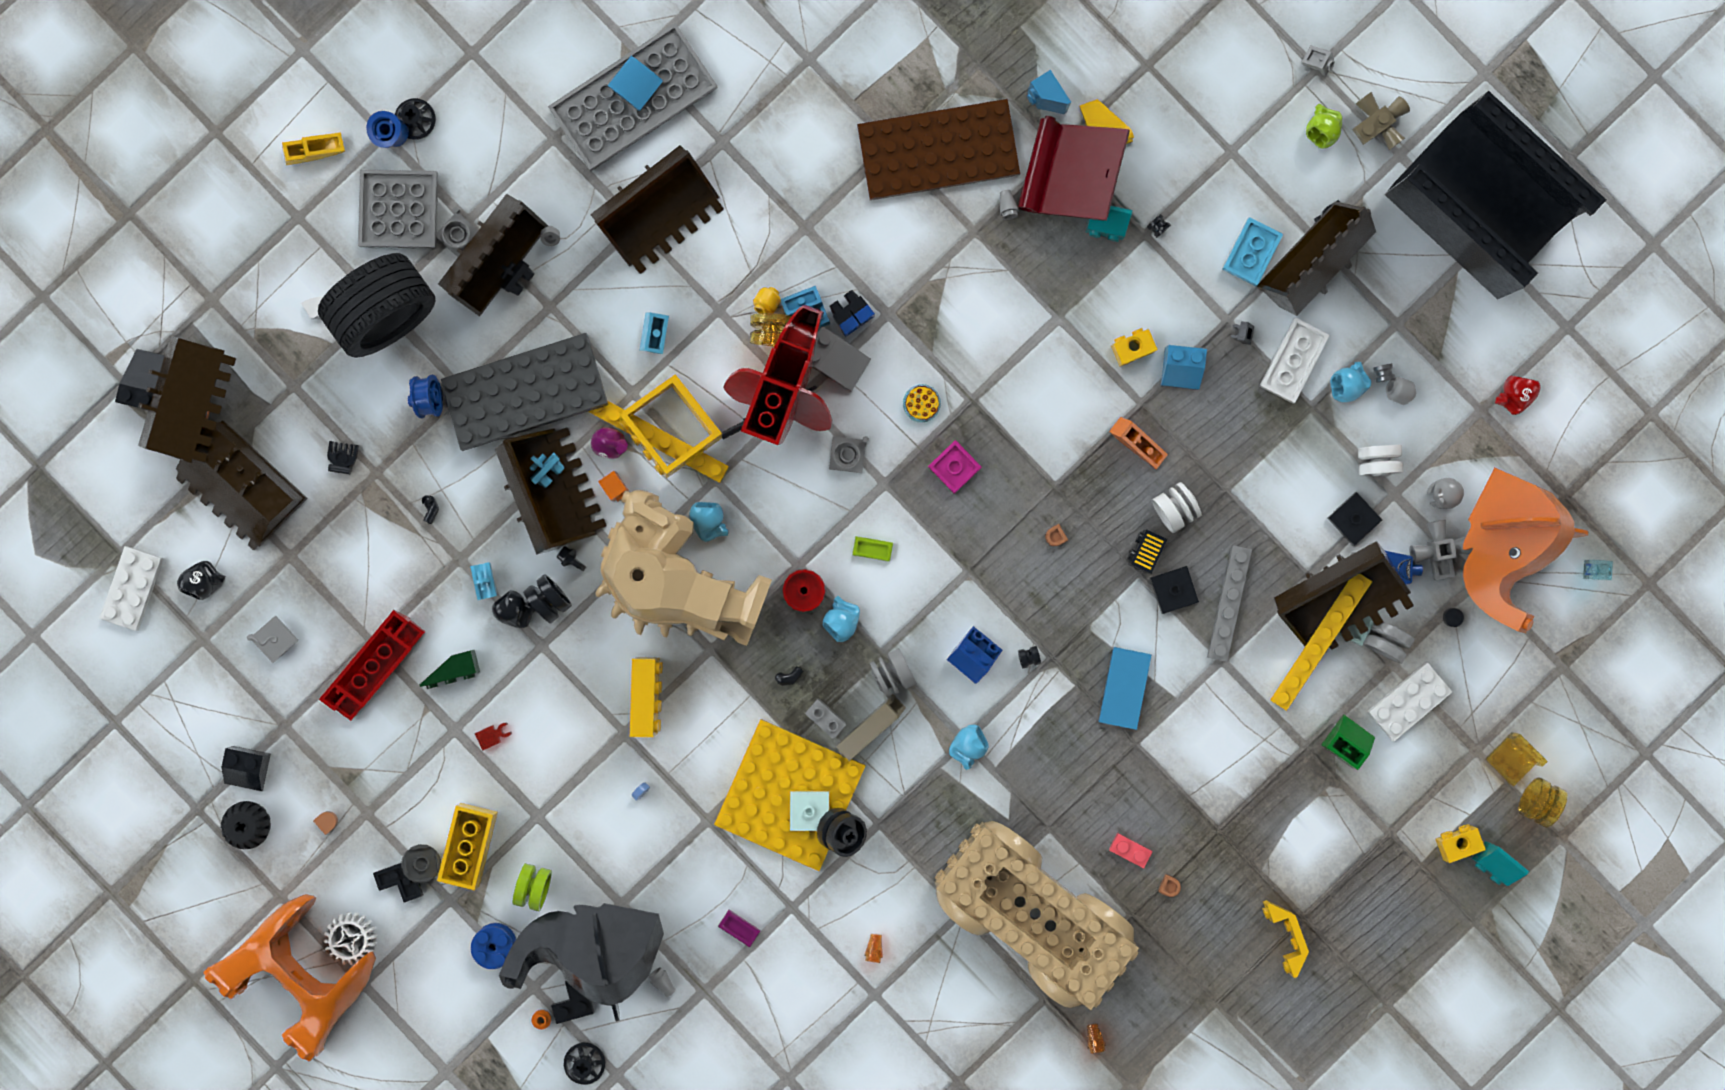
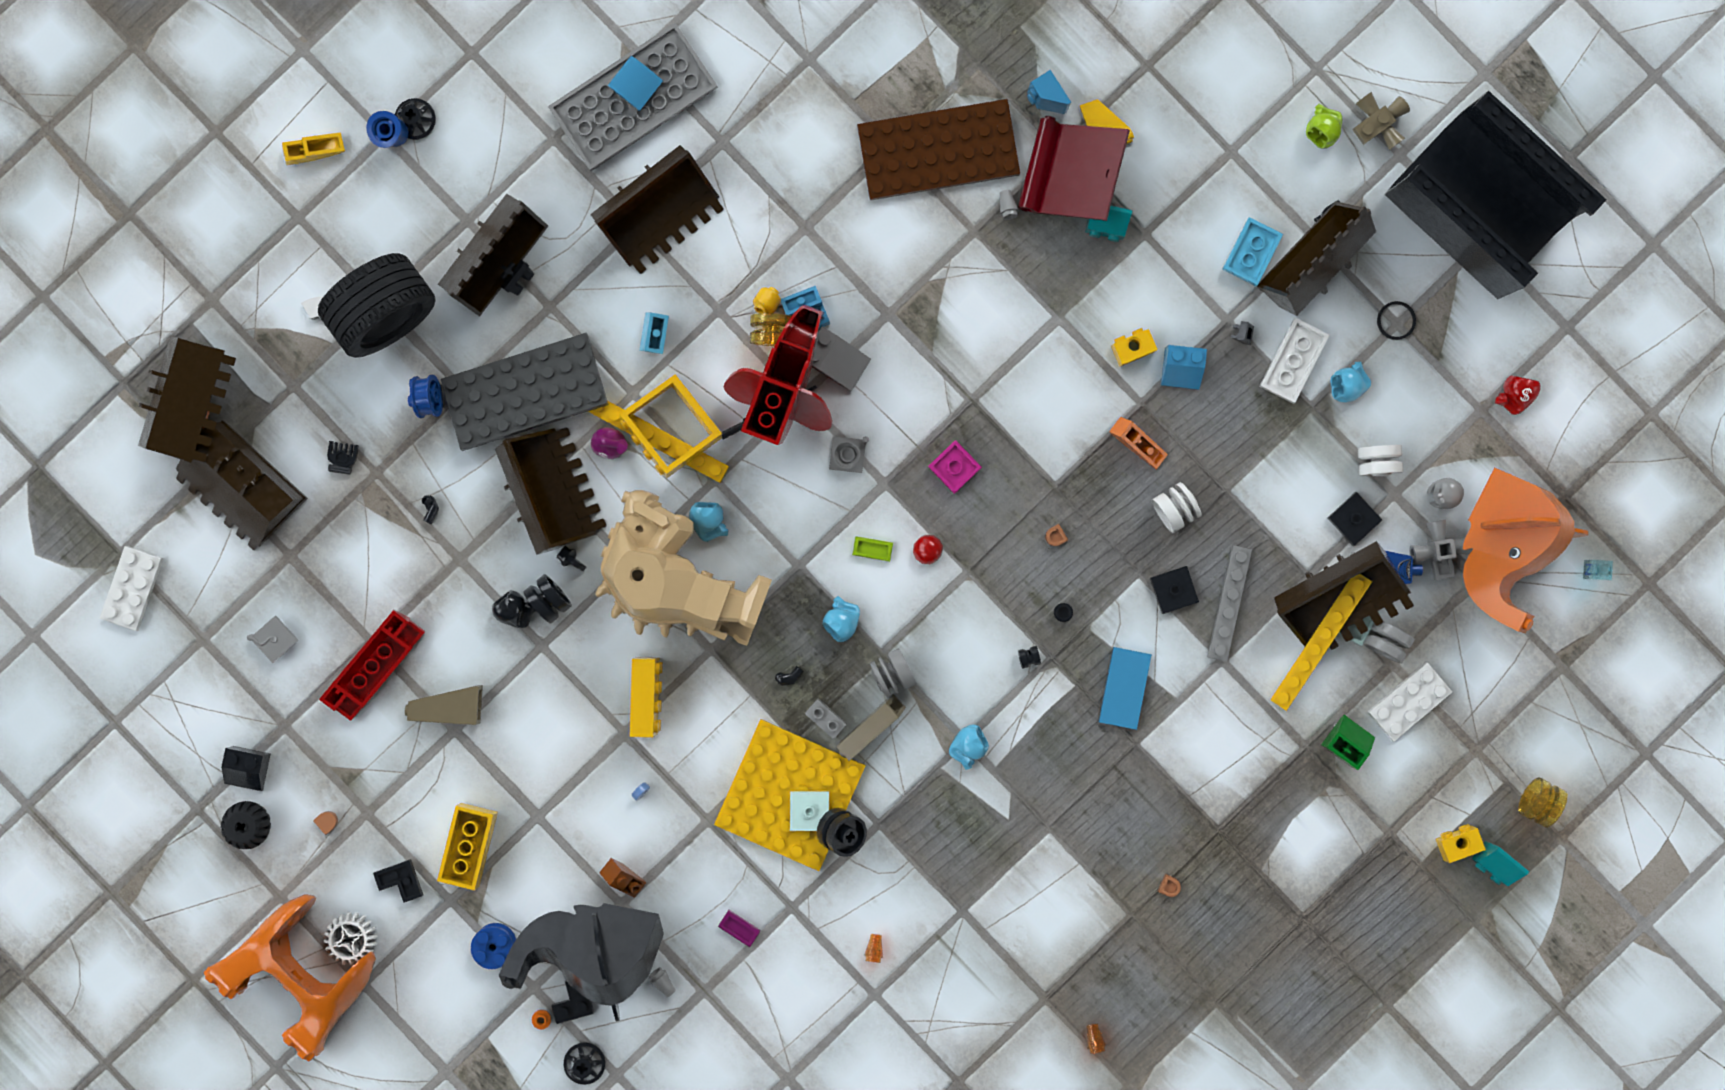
(136, 379): black slope -> none
(199, 580): black piece -> none
(398, 209): light grey plate -> none
(420, 863): dark grey tile -> none
(452, 707): none -> dark tan slope
(456, 232): light grey hat -> none
(456, 666): dark green slope -> none
(483, 581): medium azure hips -> none
(490, 736): clear red plate -> none
(532, 887): lime wheel -> none
(539, 475): medium azure hips -> none
(550, 236): light grey tile -> none
(613, 486): orange brick -> none
(622, 878): none -> dark orange slope
(797, 599): red wheel -> none
(845, 319): hips -> none
(921, 403): tile -> none
(927, 549): none -> red hair
(974, 655): blue slope -> none
(1063, 612): none -> black plate
(1069, 963): tan piece -> none
(1130, 850): coral plate -> none
(1146, 551): black brick -> none
(1157, 224): black wheel -> none
(1296, 959): yellow slope -> none
(1319, 59): light grey bracket -> none
(1379, 320): none -> black piece
(1384, 373): flat silver wheel -> none
(1401, 390): light grey head -> none
(1453, 617): black tile -> none
(1514, 758): clear yellow bracket -> none

